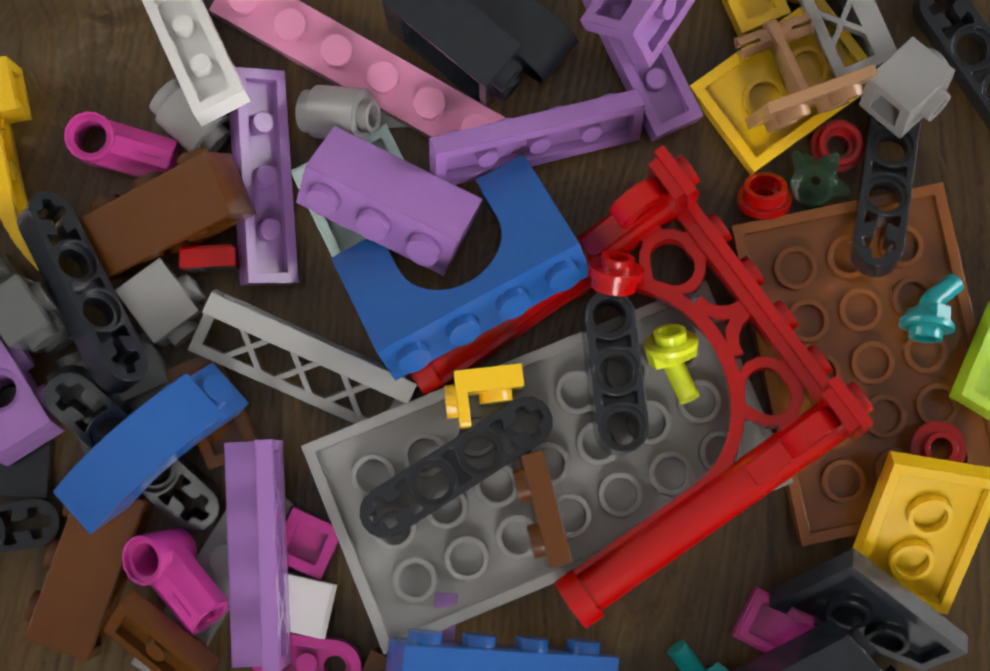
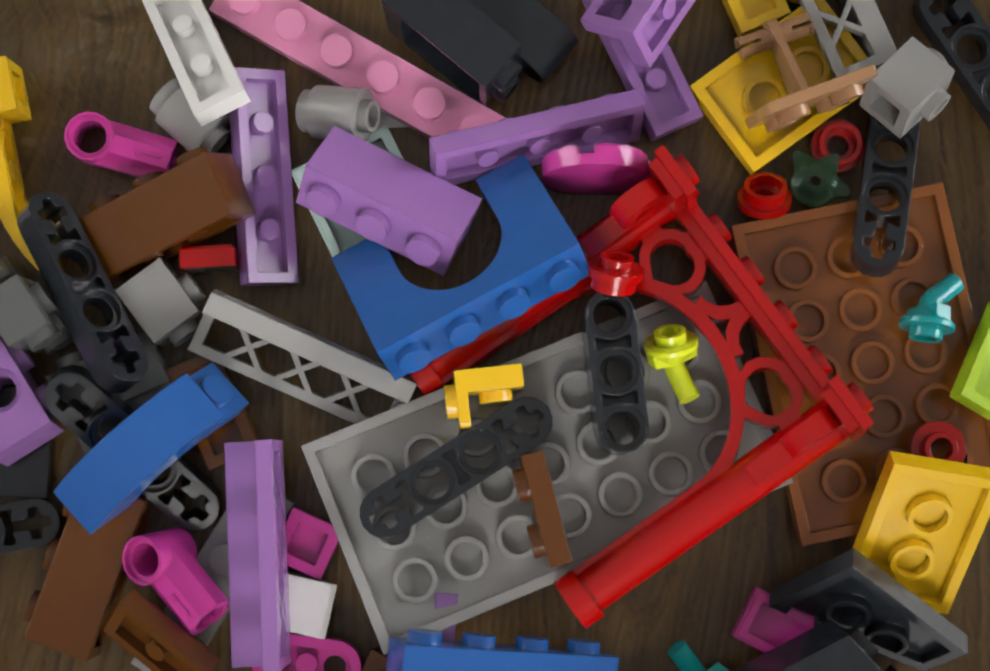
(602, 172): none -> dark pink tile

